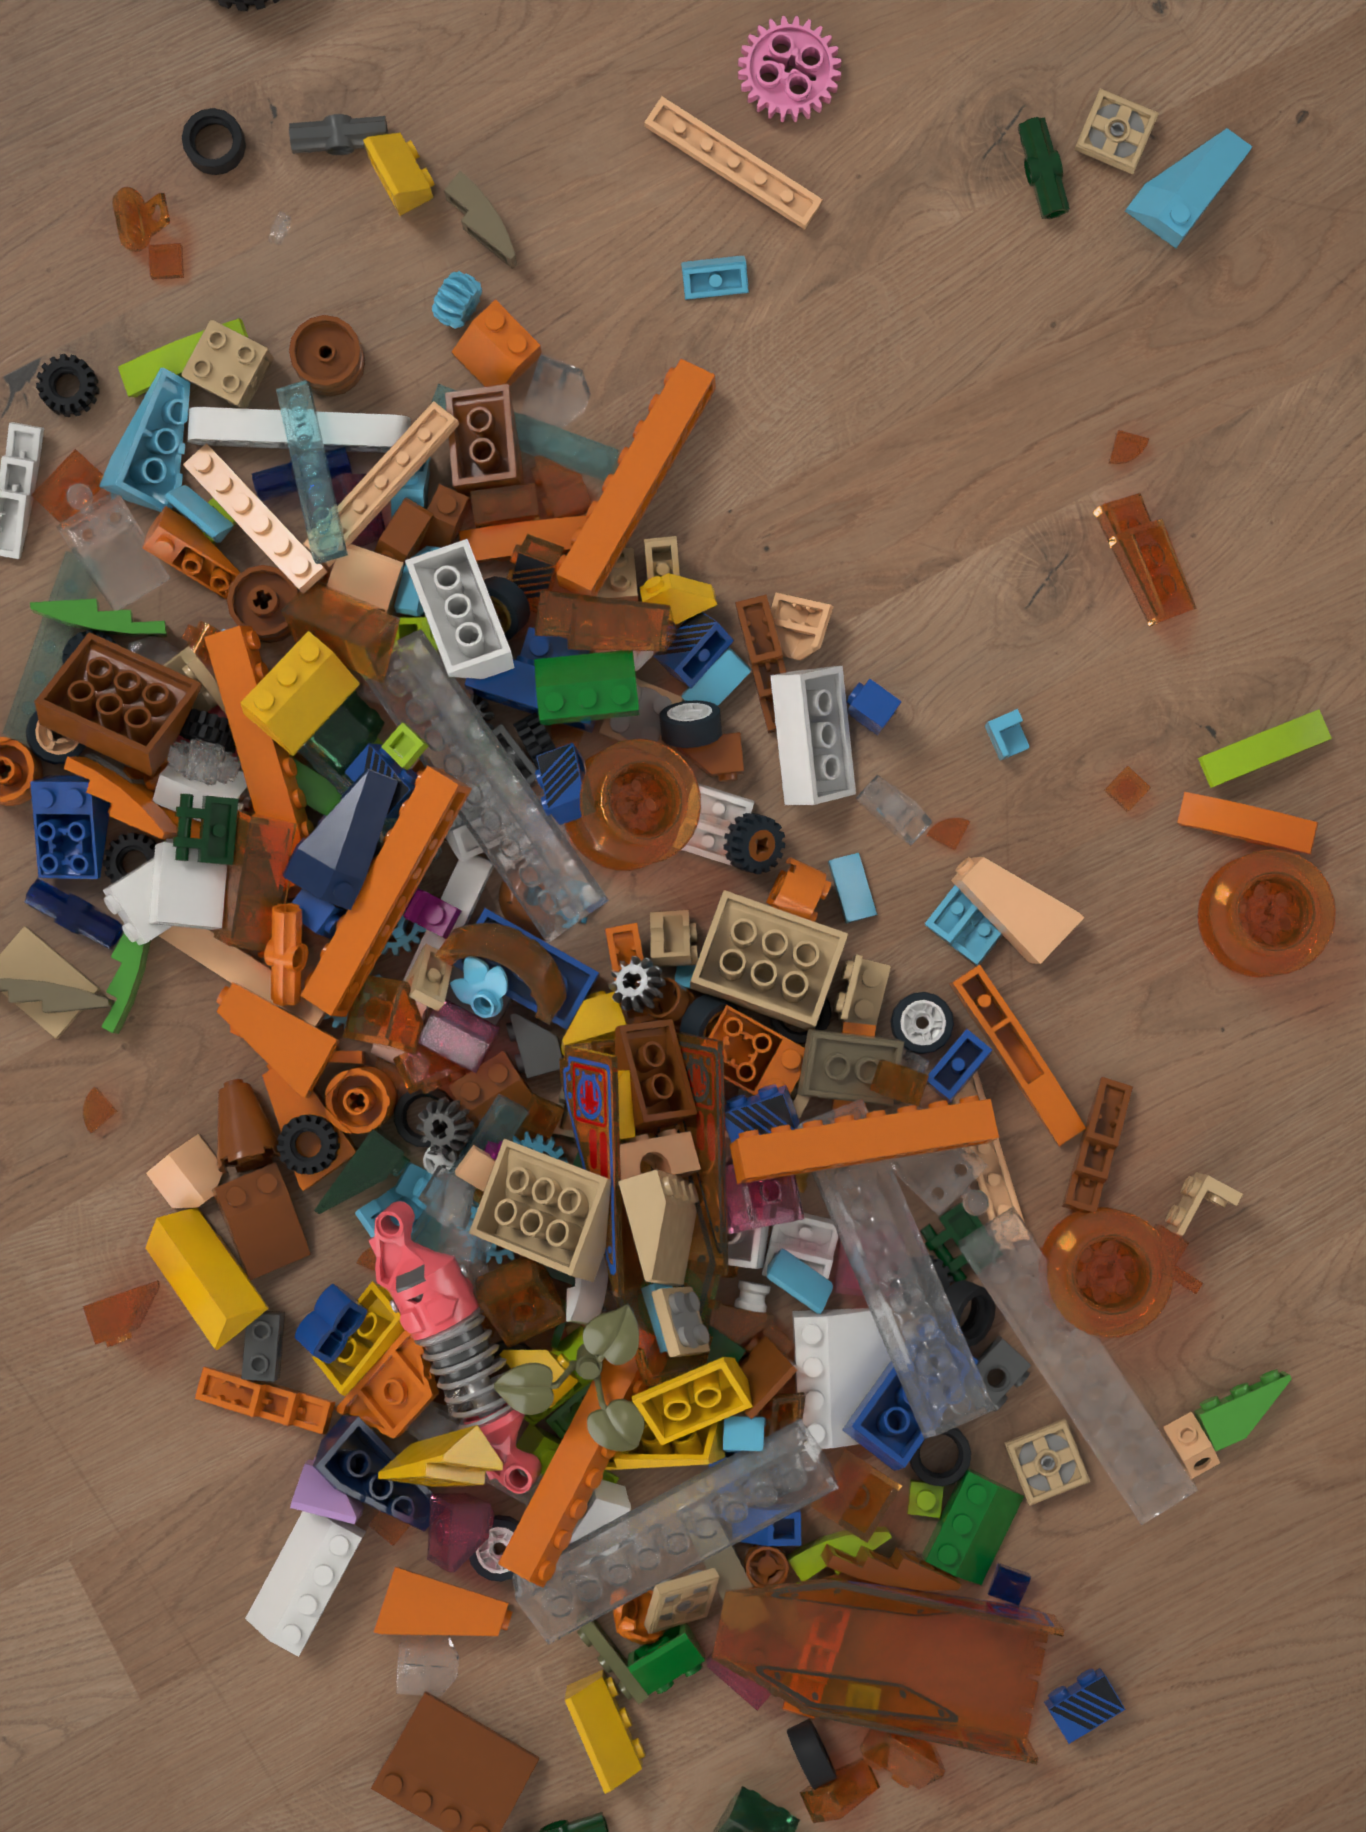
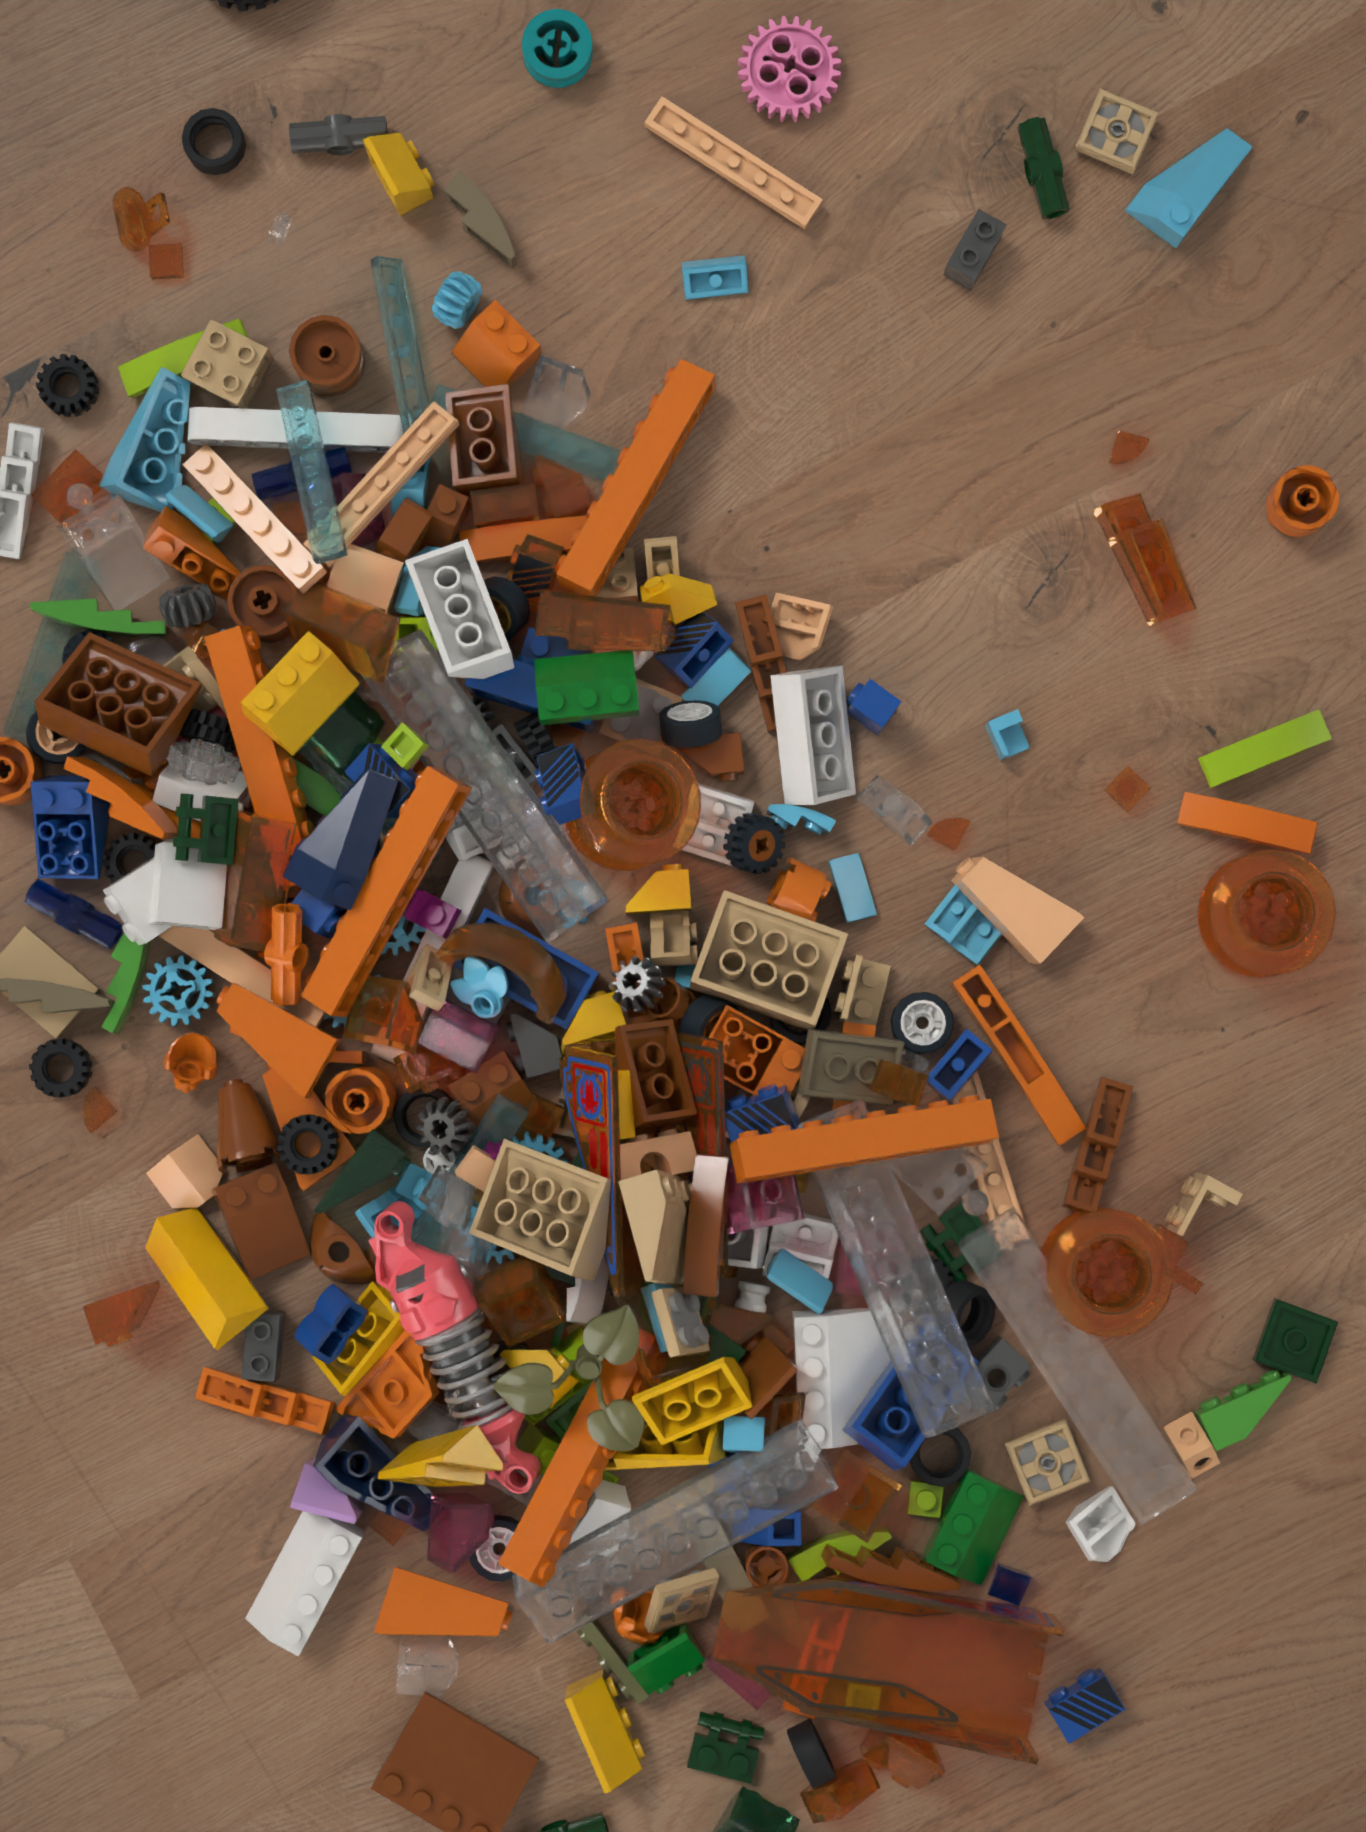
(40, 1064): none -> black tyre
(174, 977): none -> medium azure gear
(187, 605): none -> dark grey gear
(191, 1061): none -> orange hair
(291, 516): none -> clear orange tile
(352, 1270): none -> dark orange piece
(400, 338): none -> clear light blue tile
(579, 51): none -> teal wheel
(663, 892): none -> yellow slope
(706, 1225): none -> dark orange slope
(723, 1756): none -> dark green plate
(789, 816): none -> medium azure slope
(974, 249): none -> dark grey brick
(1101, 1525): none -> white slope
(1295, 1340): none -> dark green plate
(1317, 493): none -> orange brick

